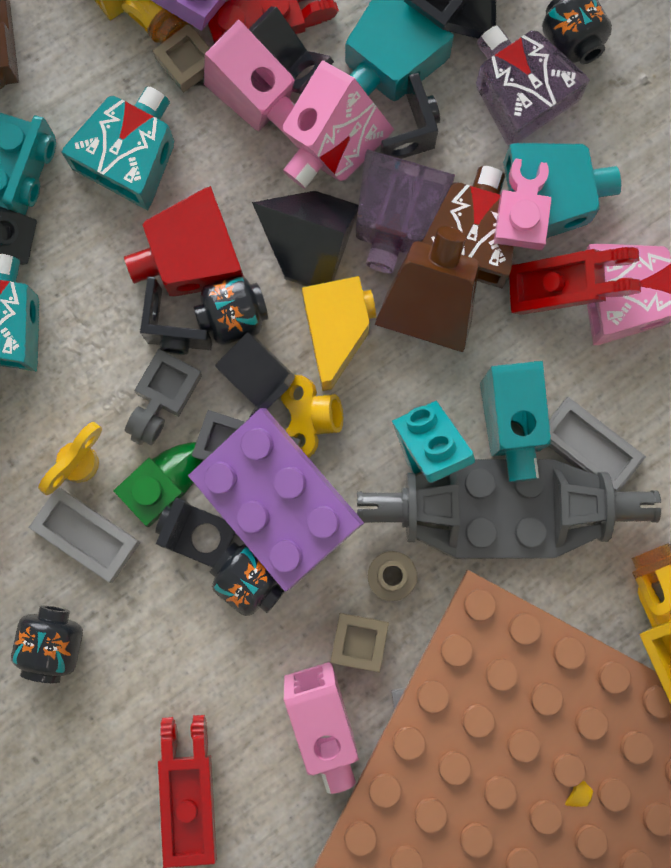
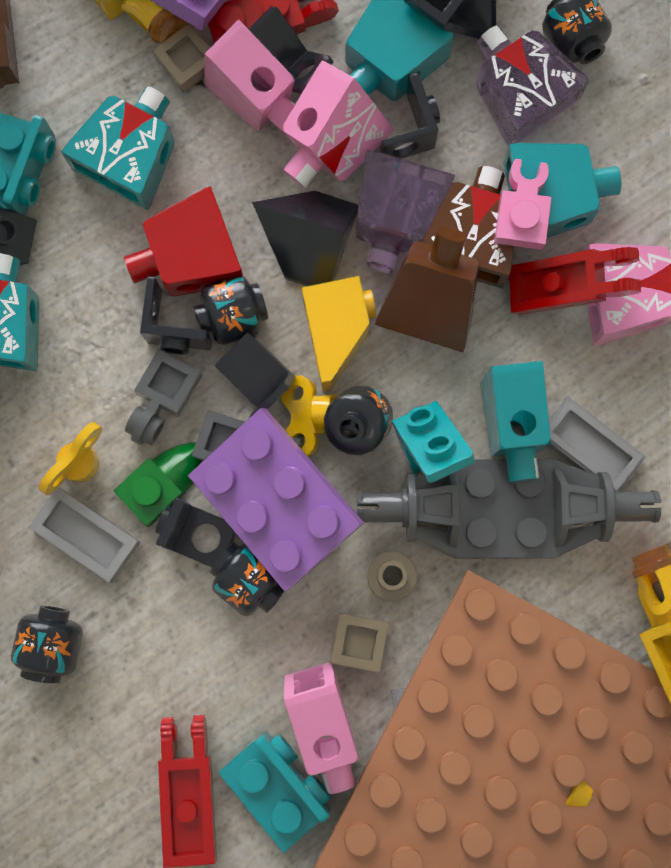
(277, 790): none -> teal bracket
(358, 420): none -> black head

